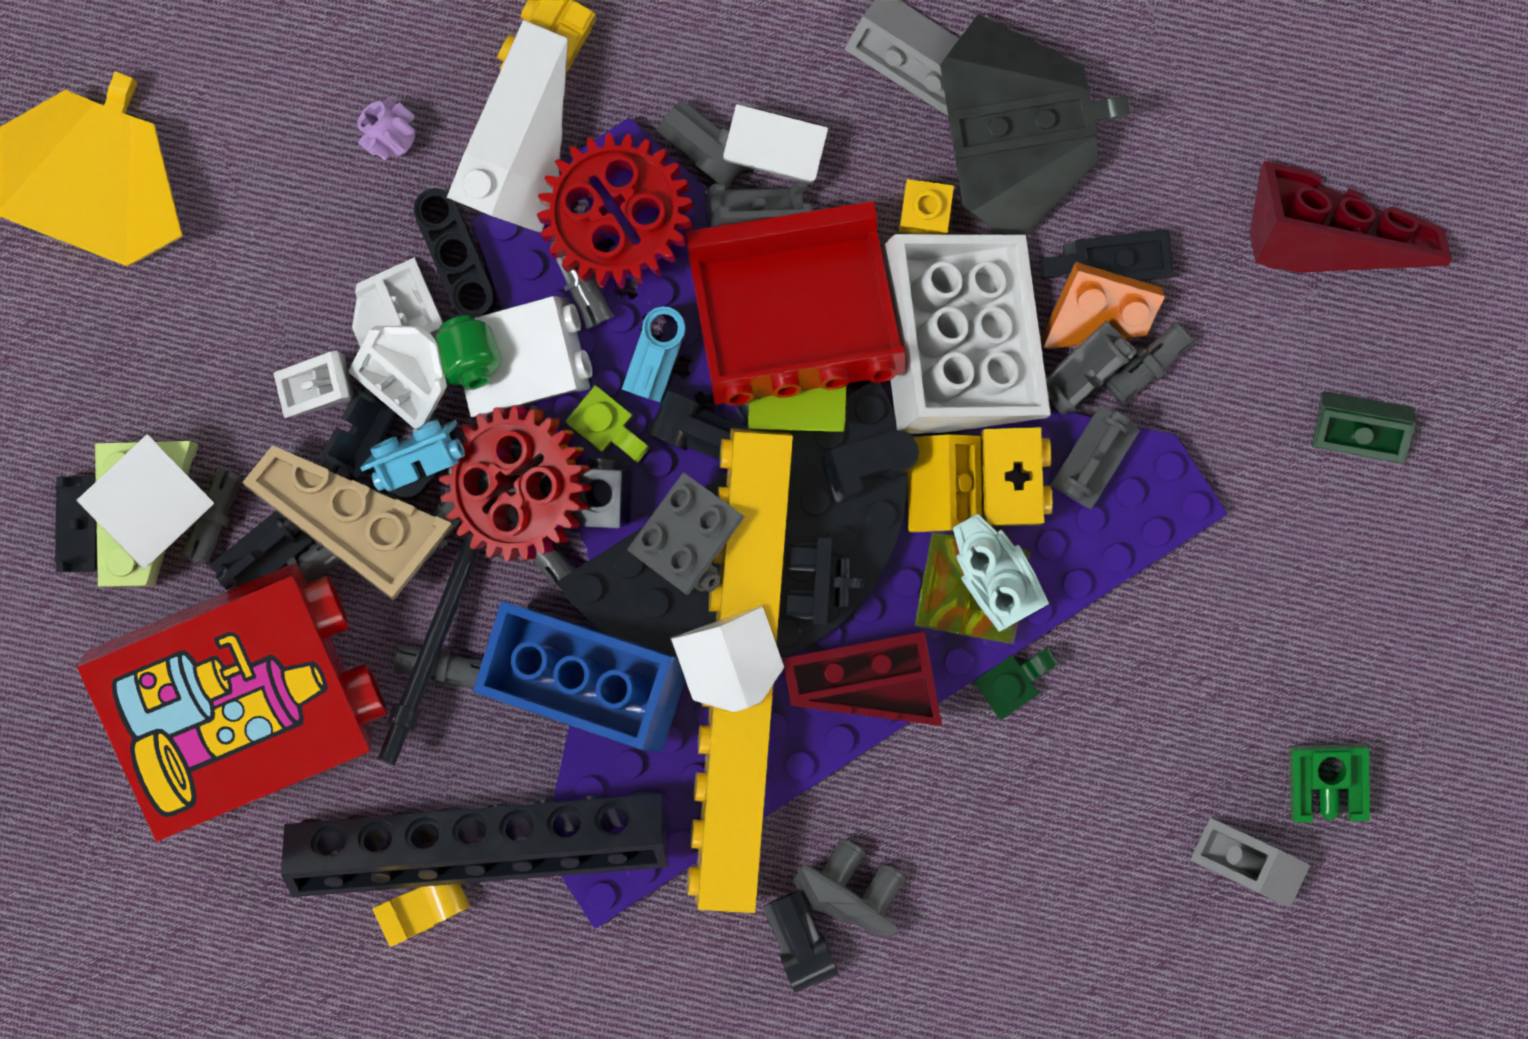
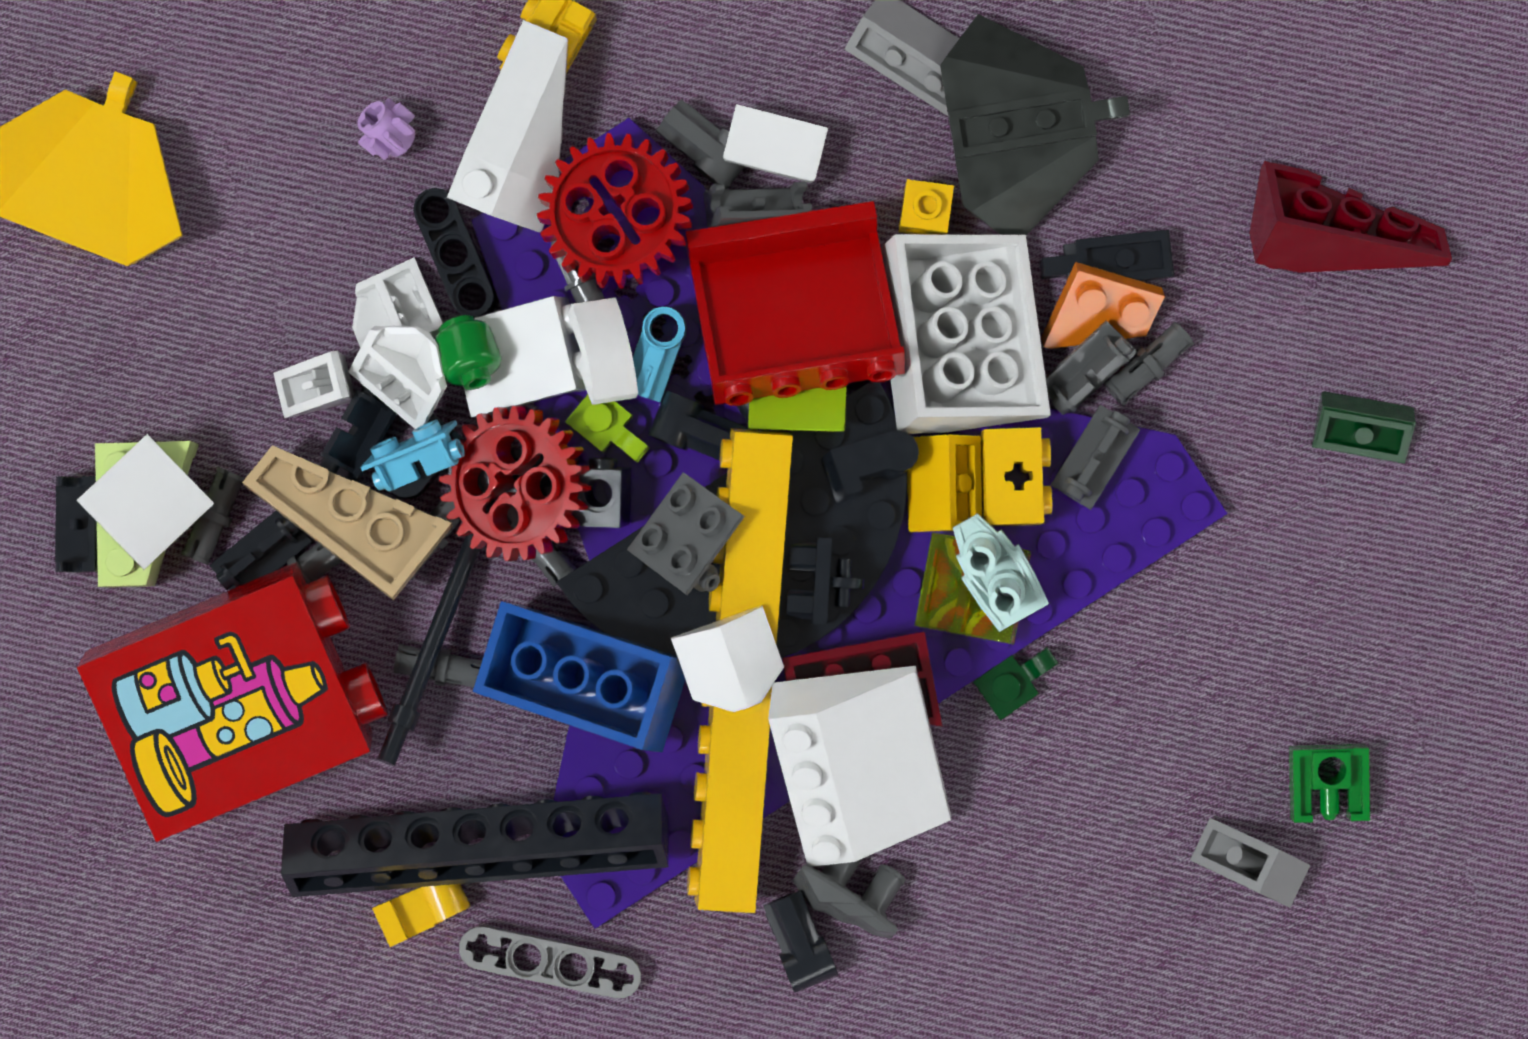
(551, 955): none -> light grey beam
(605, 351): none -> white slope
(857, 762): none -> white slope

